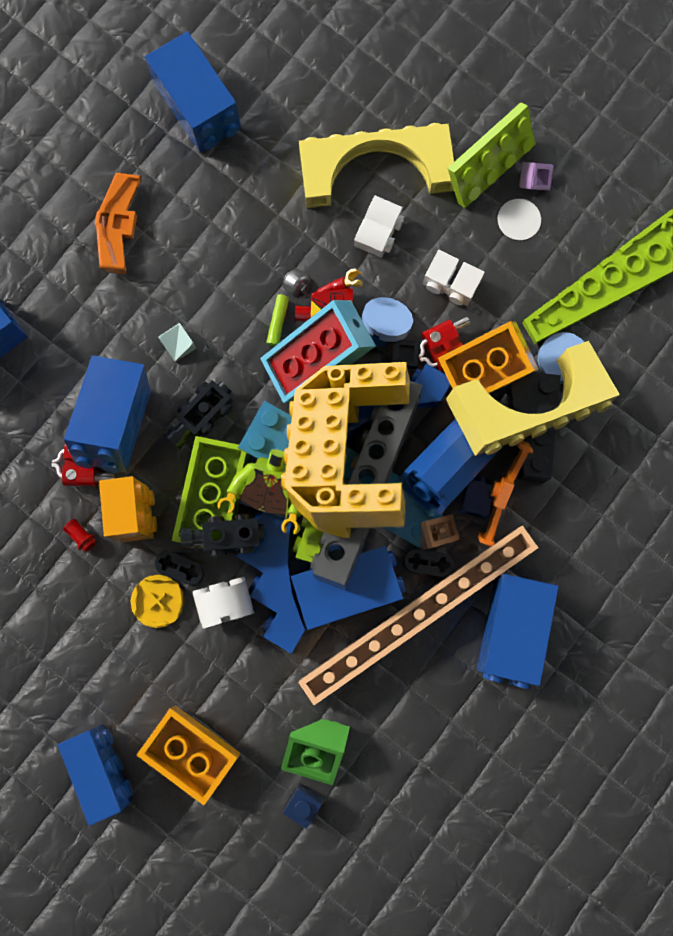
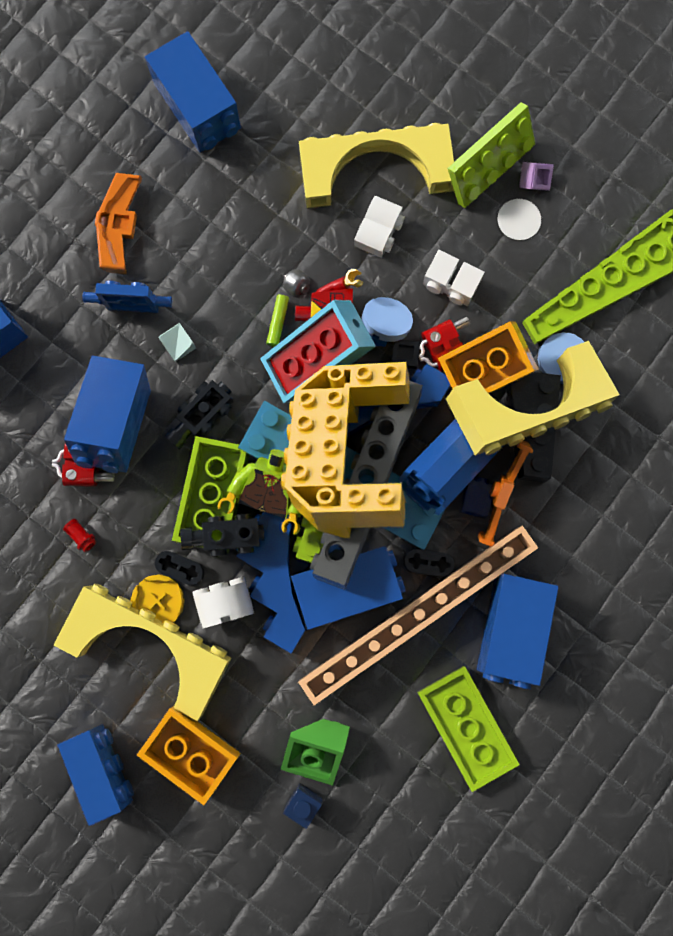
(127, 509): light orange brick -> none
(131, 297): none -> blue plate
(197, 663): none -> light yellow arch
(438, 532): medium nougat slope -> none
(468, 728): none -> lime plate

